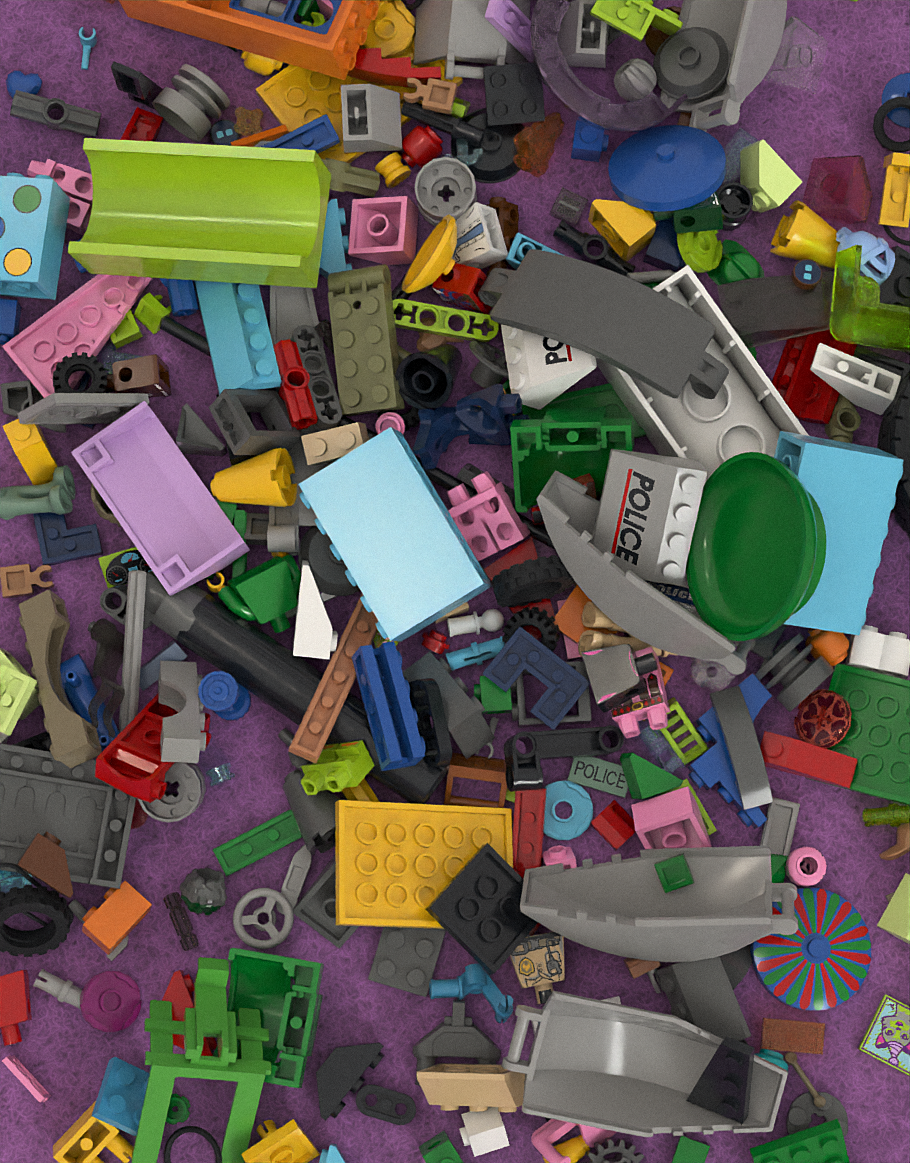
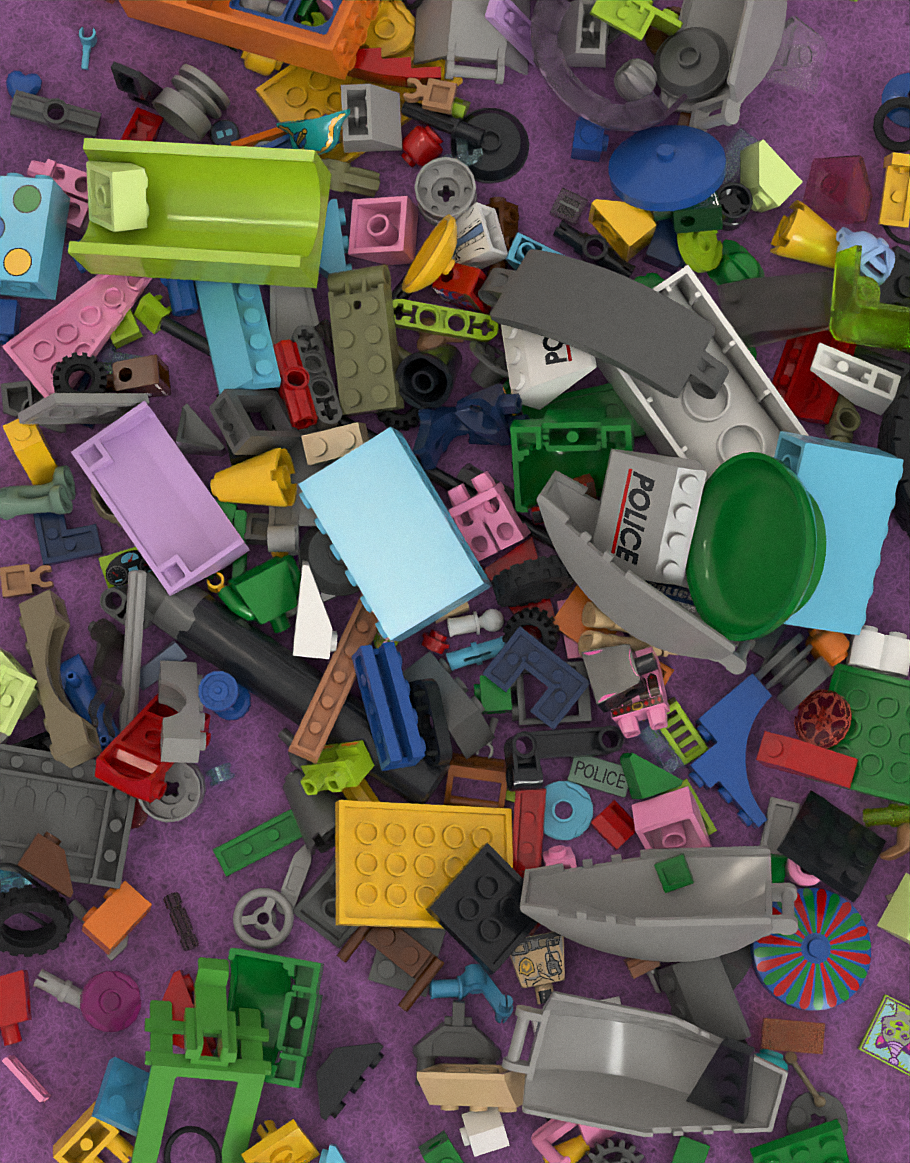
(117, 195): none -> yellowish green slope
(182, 1113): green plate -> none
(204, 891): dark grey piece -> none
(244, 128): clear yellow plate -> none
(315, 134): none -> teal hat
(385, 1105): black plate -> none
(390, 419): bright pink plate -> none
(393, 170): yellow wheel -> none
(401, 950): none -> reddish brown plate
(513, 94): black bracket -> none
(537, 144): clear orange rock -> none
(651, 276): light grey piece -> none
(713, 678): clear brick -> none
(742, 747): dark grey slope -> none
(806, 274): tile -> none
(831, 846): none -> black plate

